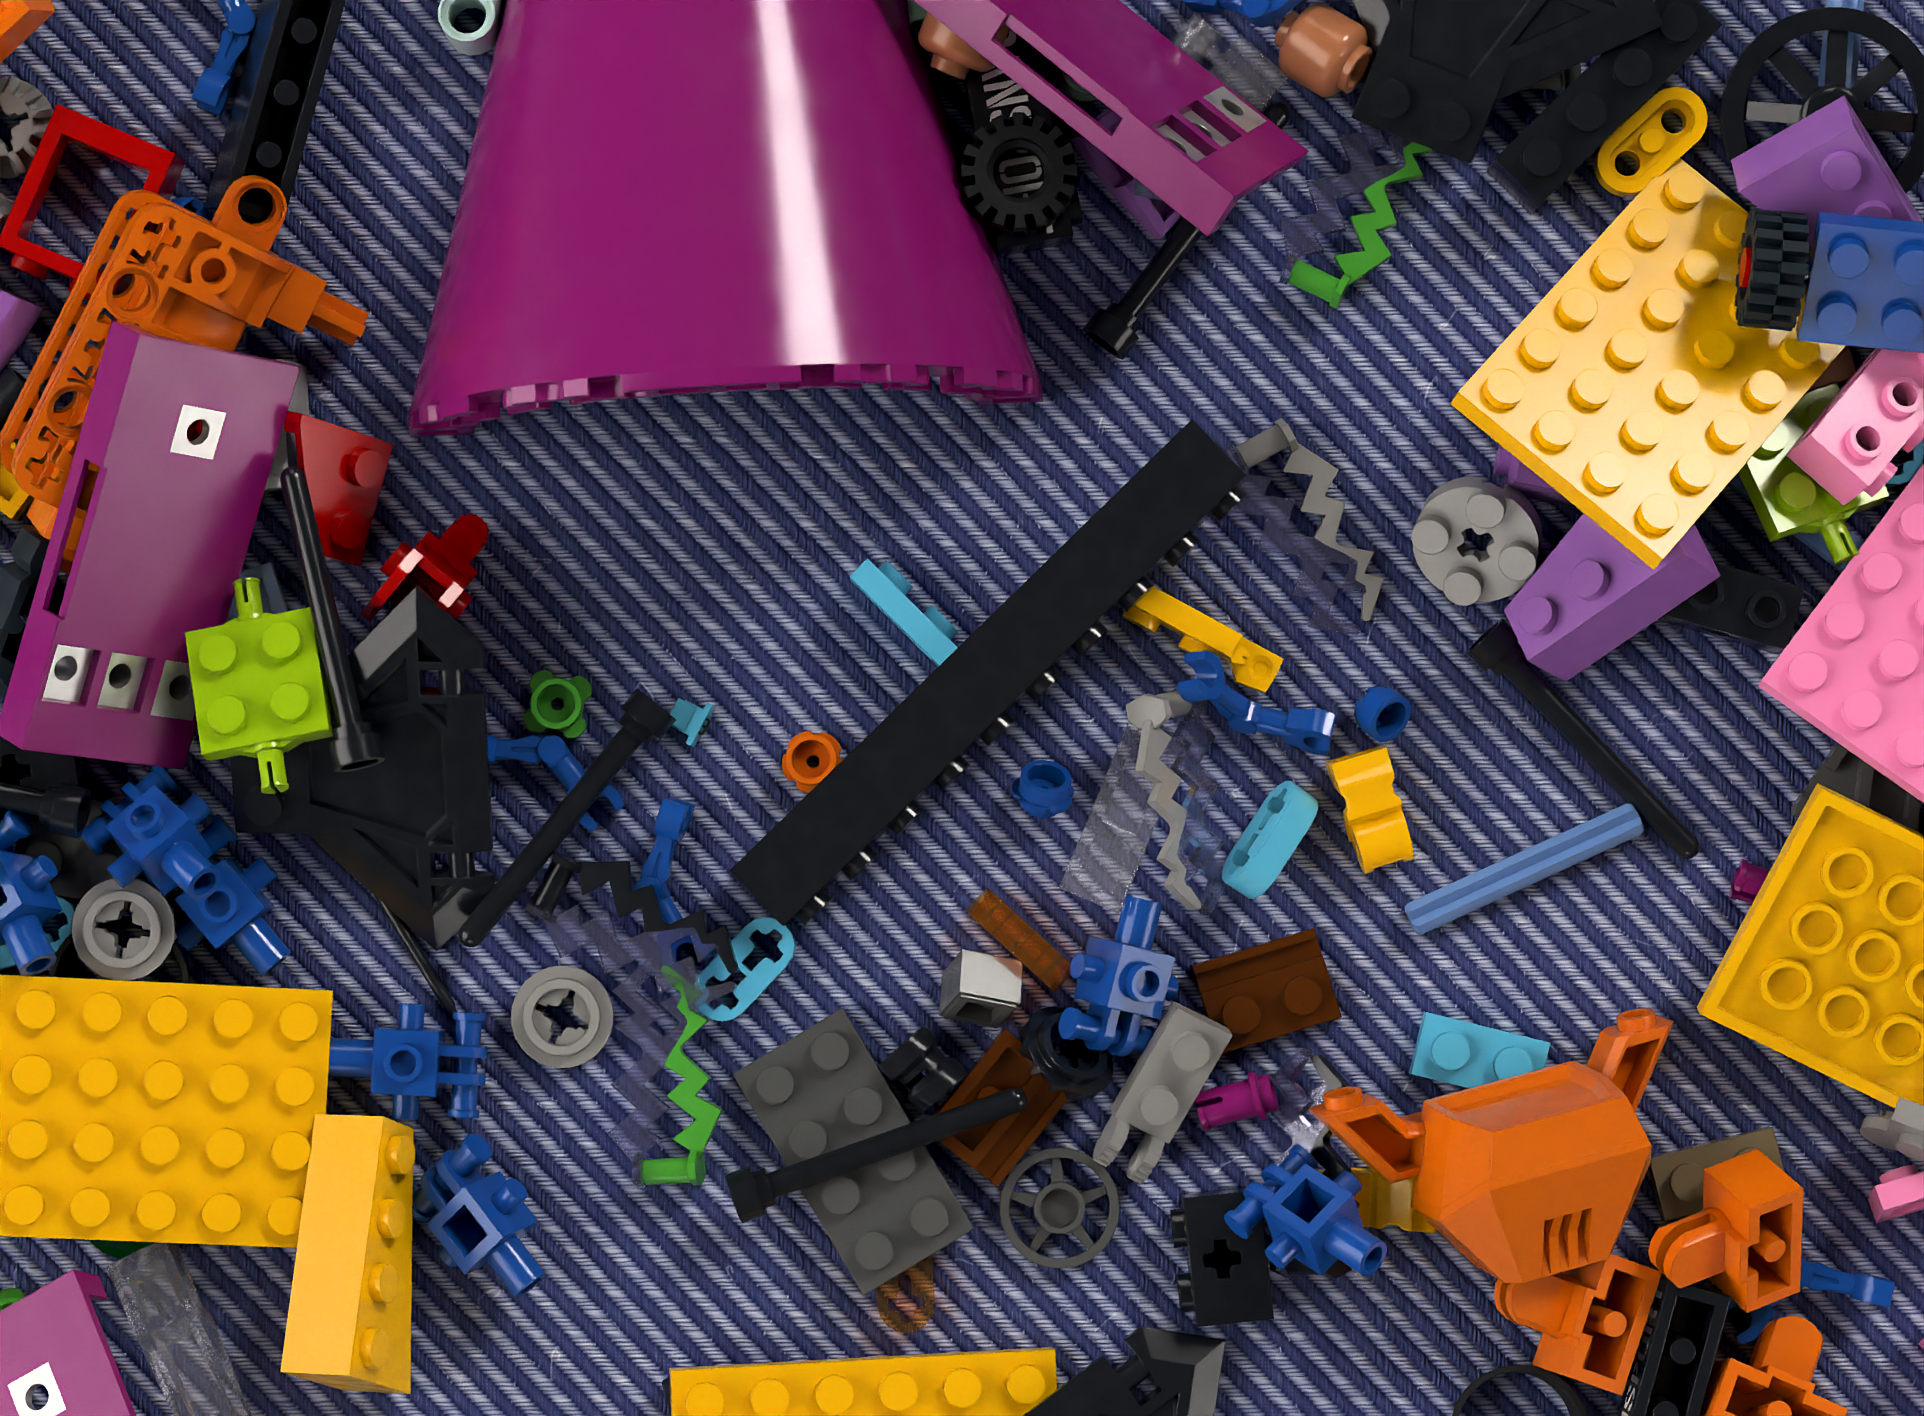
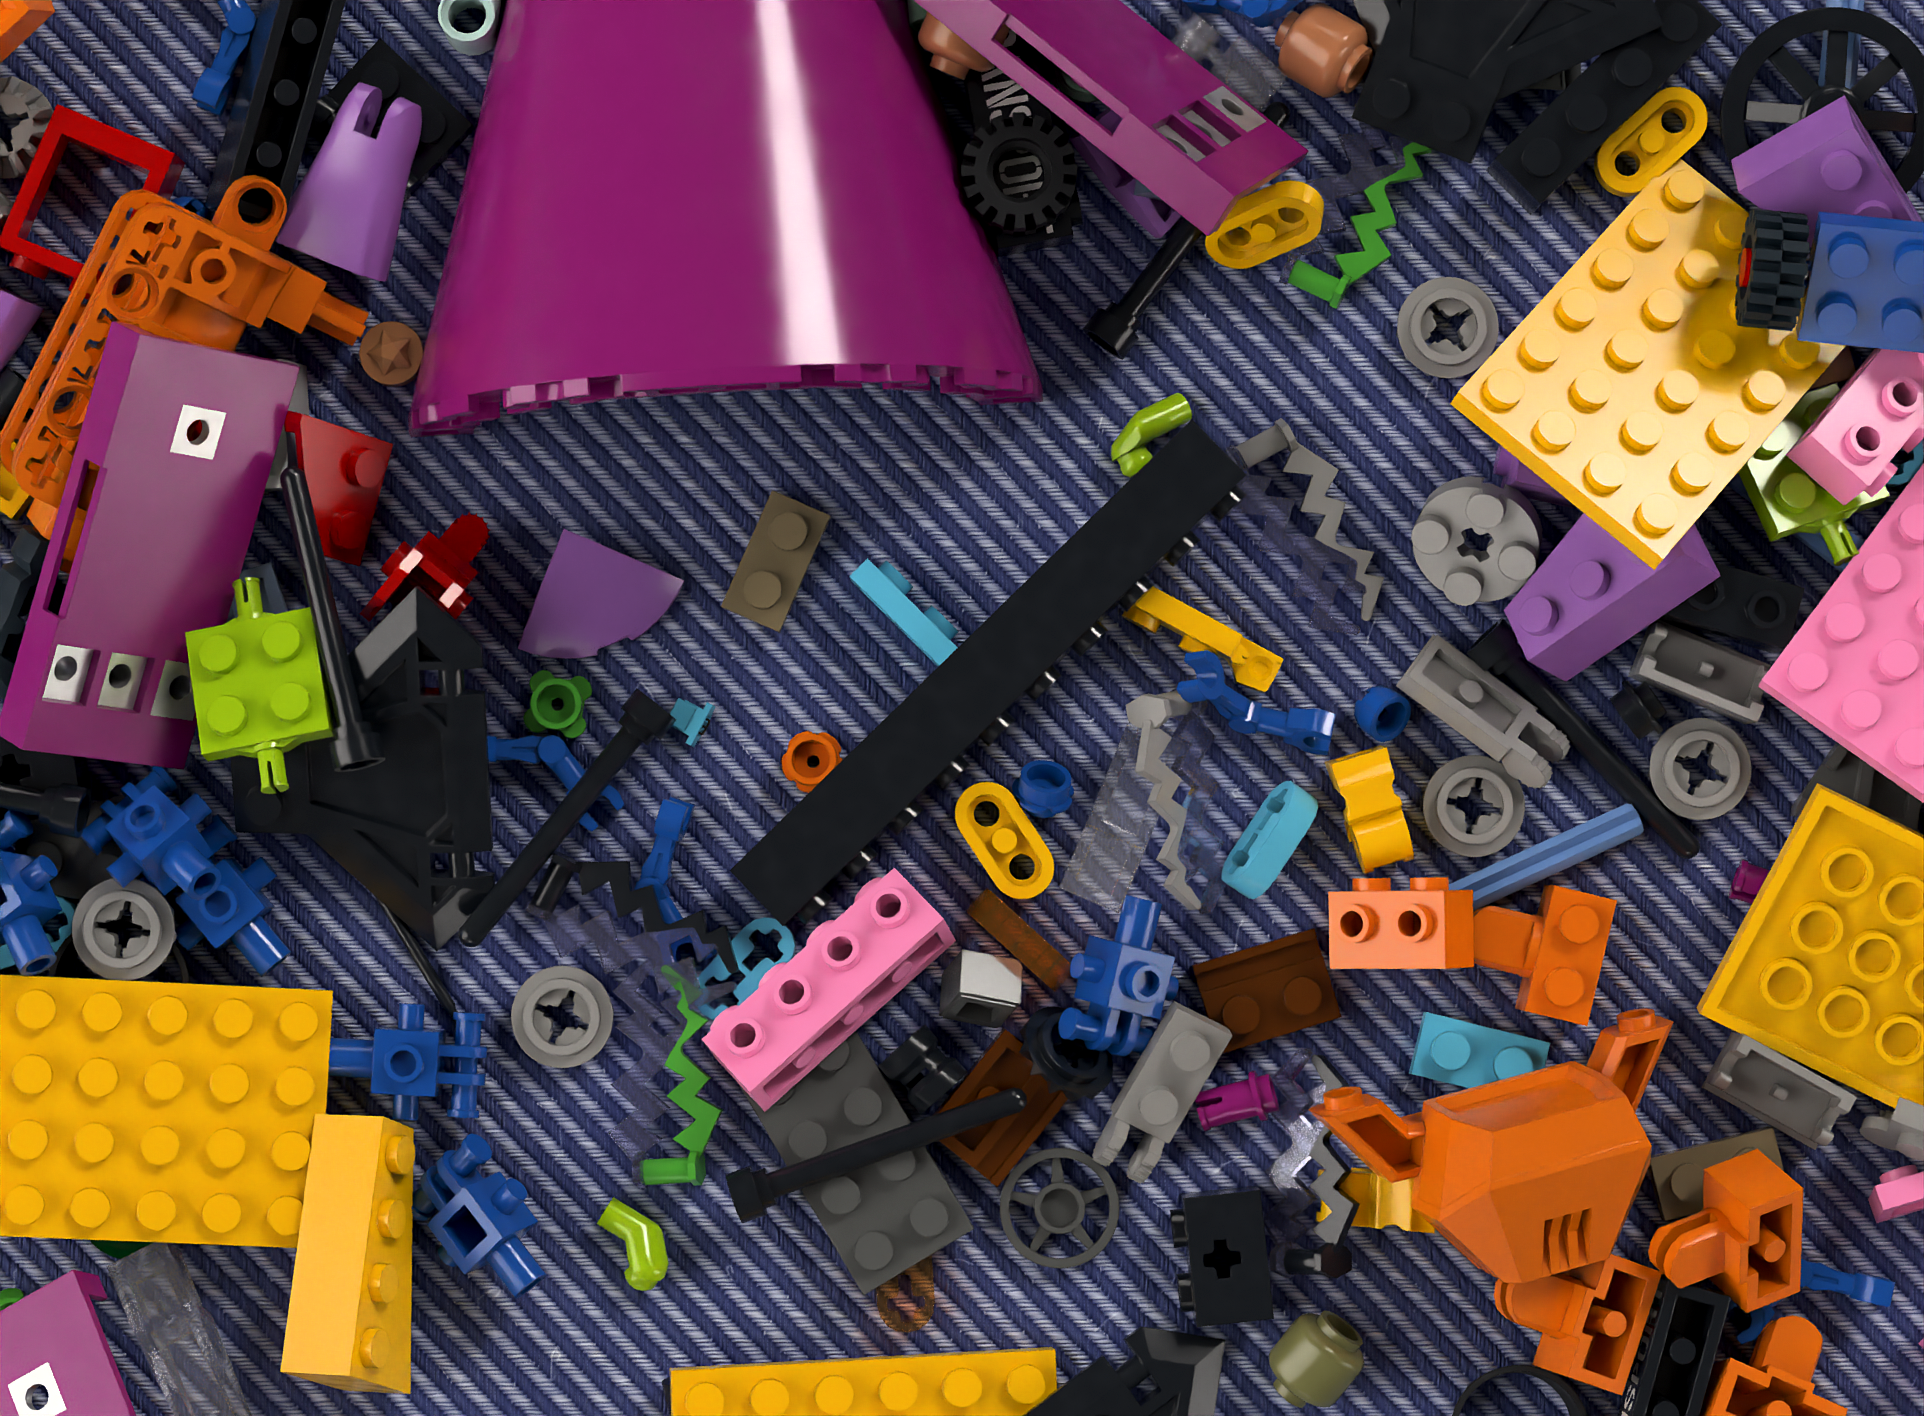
(356, 186): none -> medium lavender piece
(391, 353): none -> medium nougat tile
(442, 123): none -> black plate
(594, 600): none -> medium lavender brick
(643, 1242): none -> lime arm
(776, 561): none -> dark tan plate
(828, 988): none -> bright pink brick
(1004, 840): none -> yellow plate
(1145, 426): none -> lime arm
(1273, 224): none -> yellow plate
(1308, 1216): blue piece -> none
(1316, 1359): none -> olive head
(1401, 927): none -> orange brick
(1449, 297): none -> light grey gear
(1484, 711): none -> light grey hinge
(1497, 788): none -> light grey gear
(1552, 951): none -> orange brick
(1639, 708): none -> black plate
(1700, 672): none -> light grey hinge
(1726, 756): none -> light grey gear
(1777, 1091): none -> light grey hinge

